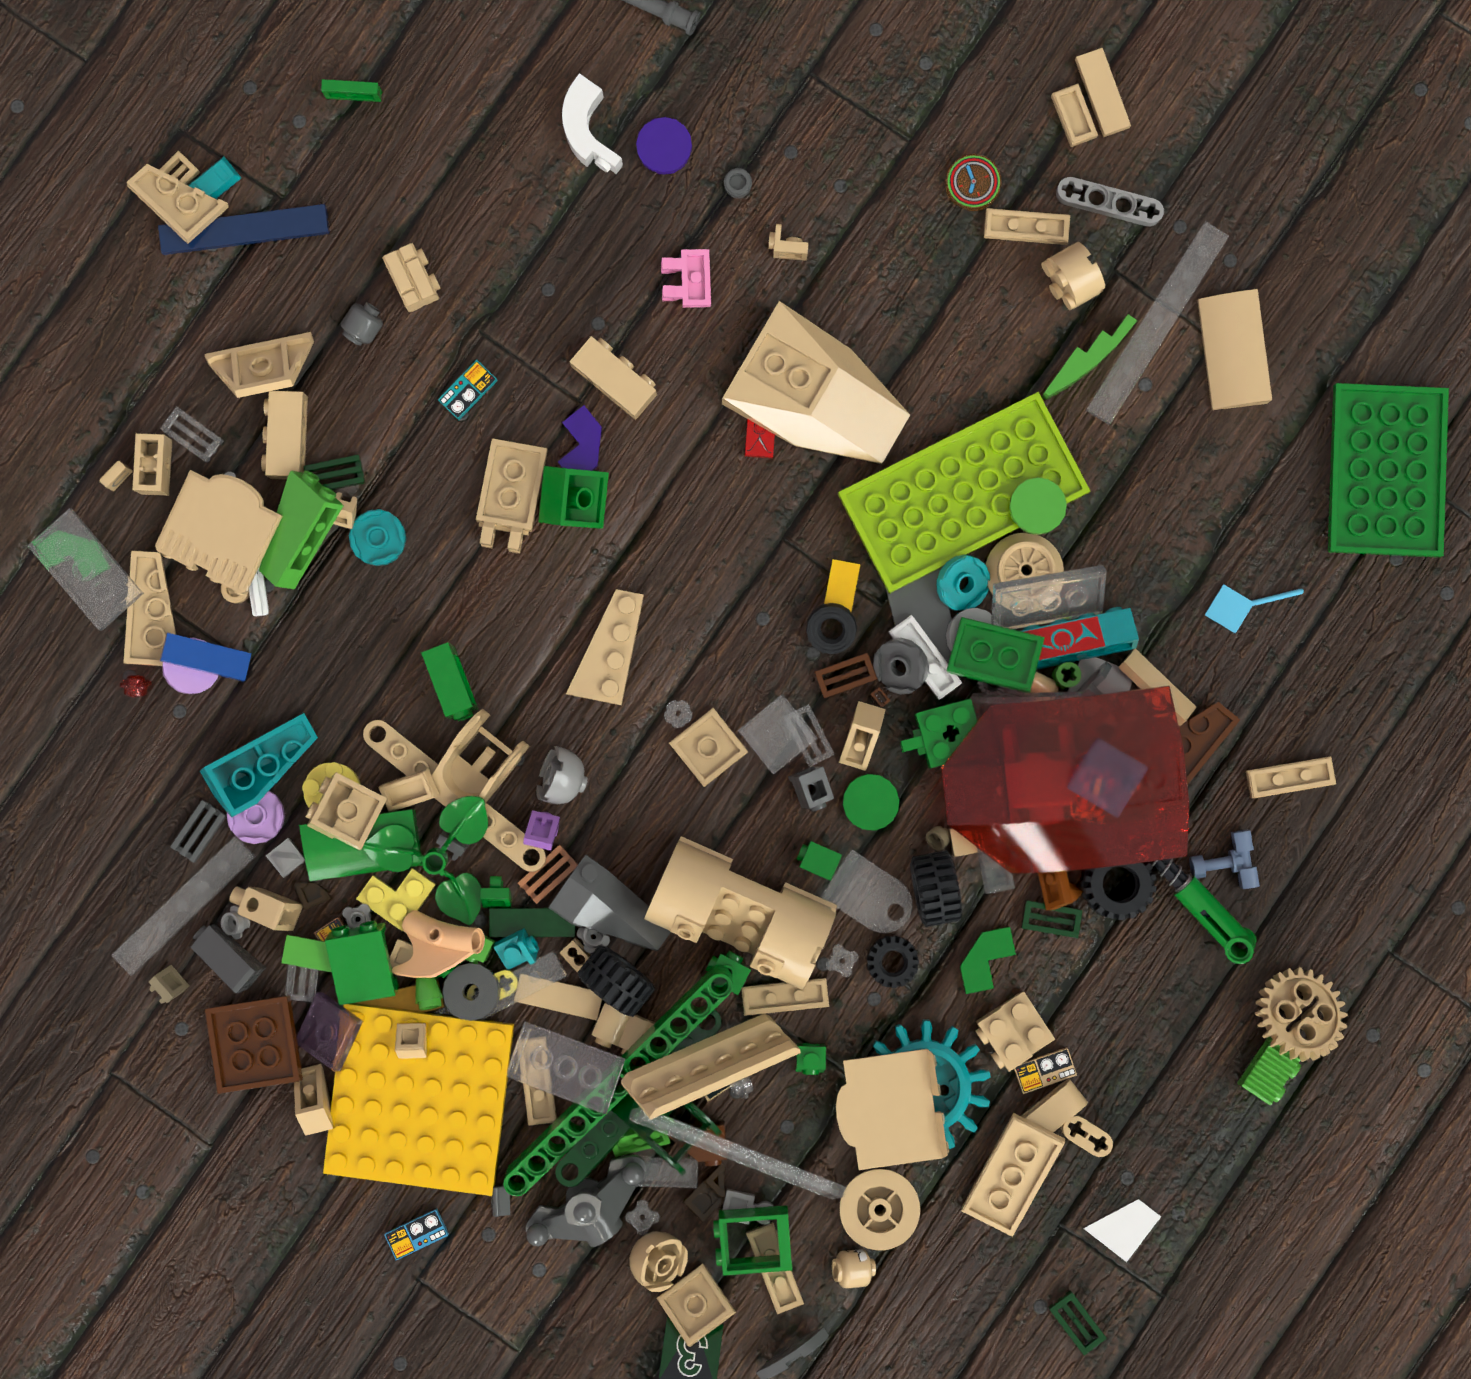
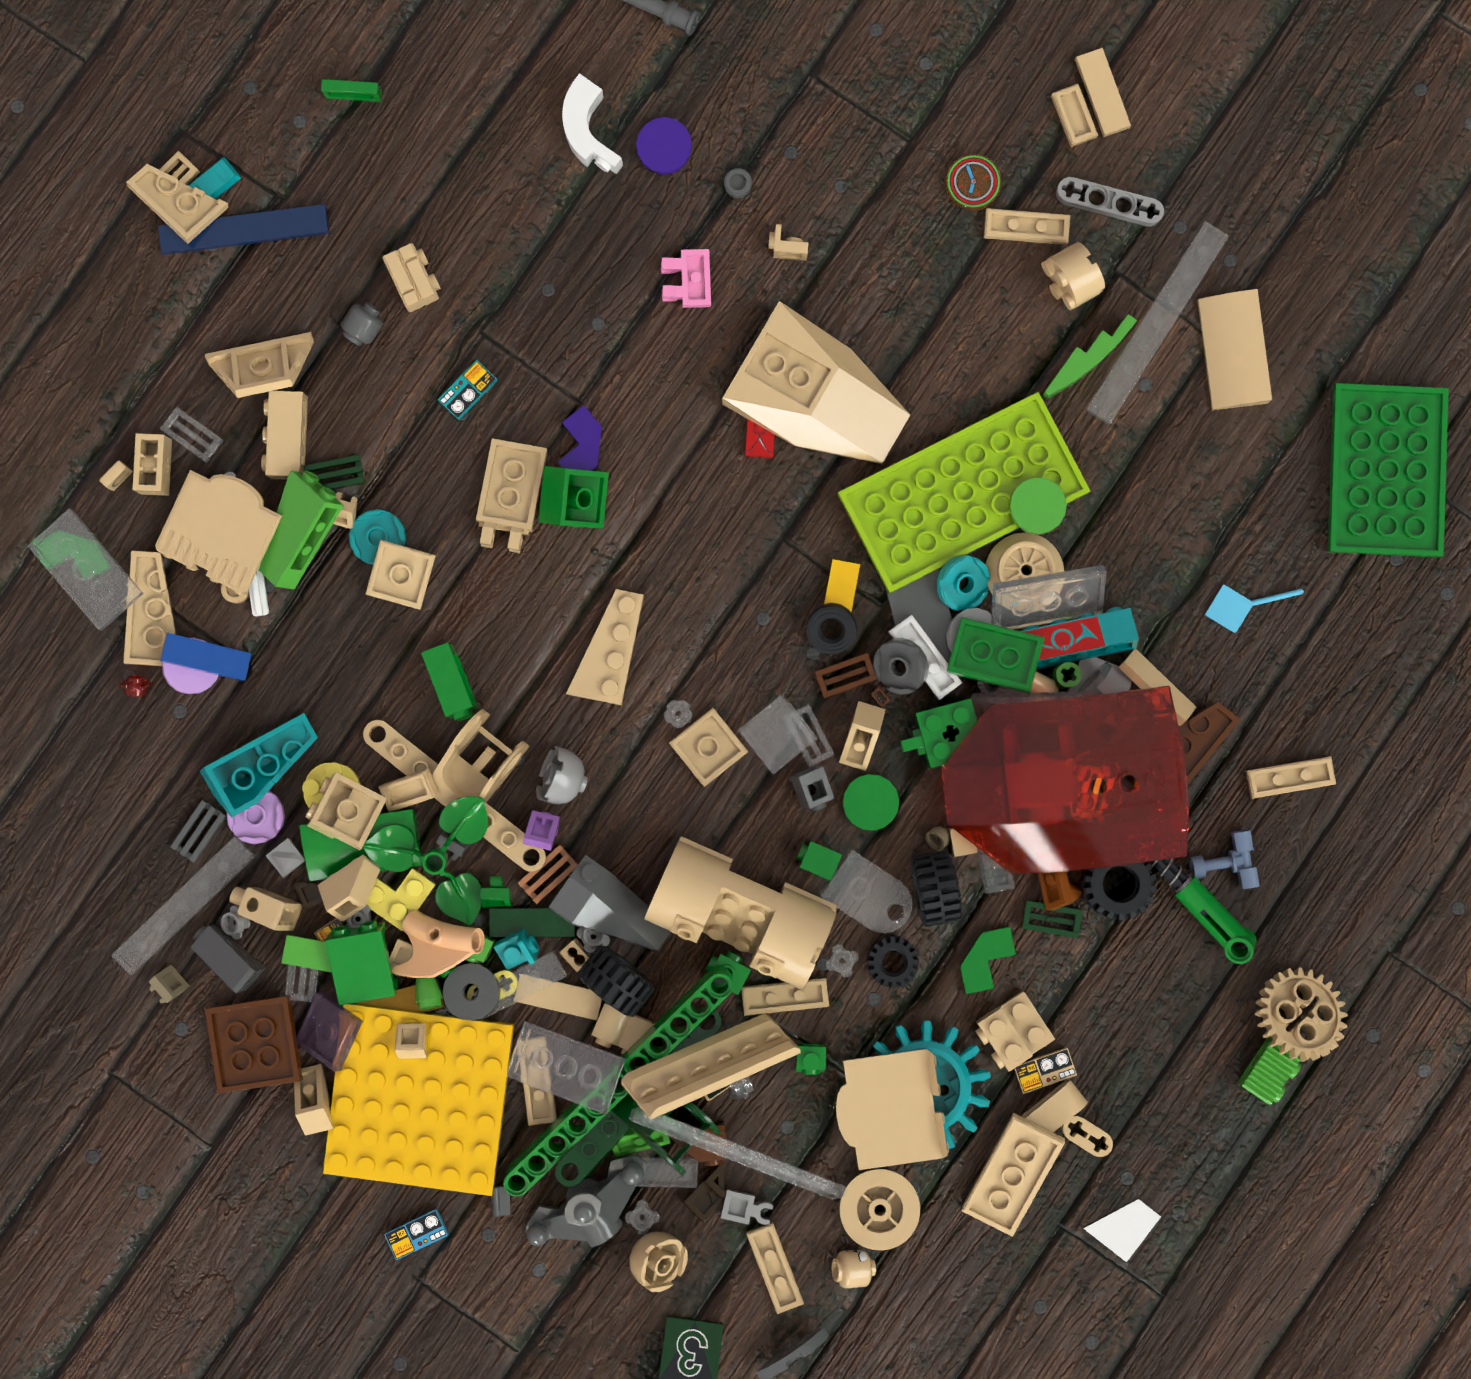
(349, 888): none -> tan slope
(400, 574): none -> tan tile
(614, 377): tan brick -> none
(696, 1305): tan tile -> none
(757, 1264): green window -> none
(1062, 1303): dark green tile -> none
(1107, 777): clear purple tile -> none

